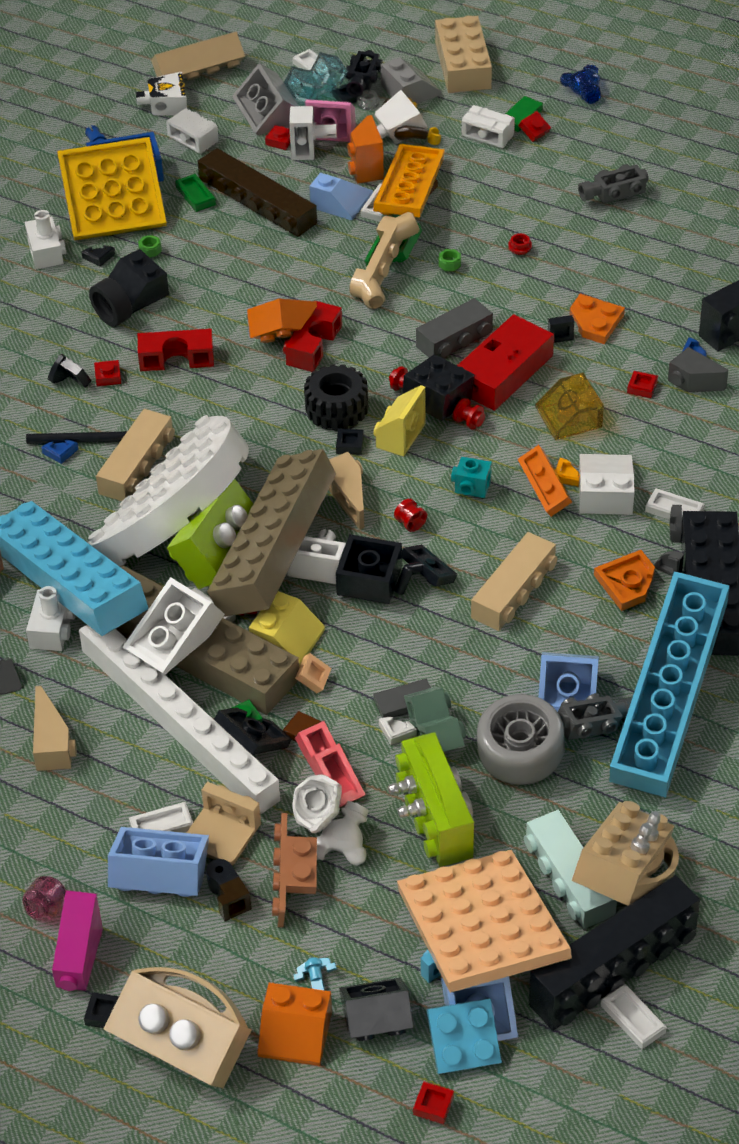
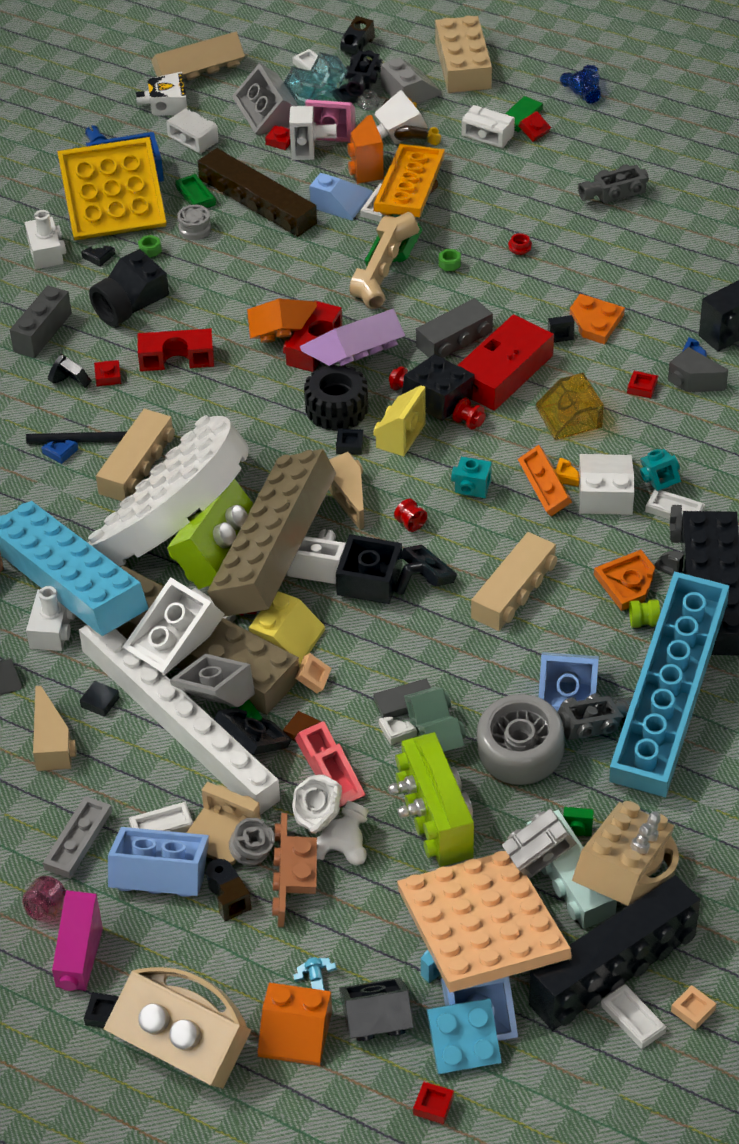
(40, 321): none -> dark grey brick
(77, 837): none -> light grey plate
(99, 698): none -> black tile
(194, 222): none -> light grey wheel
(217, 680): none -> light grey slope
(251, 841): none -> light grey wheel
(355, 37): none -> black leg
(356, 339): none -> lavender slope
(538, 843): none -> light grey brick
(579, 820): none -> green plate
(644, 613): none -> lime wheel
(660, 469): none -> teal brick
(693, 1007): none -> light nougat plate

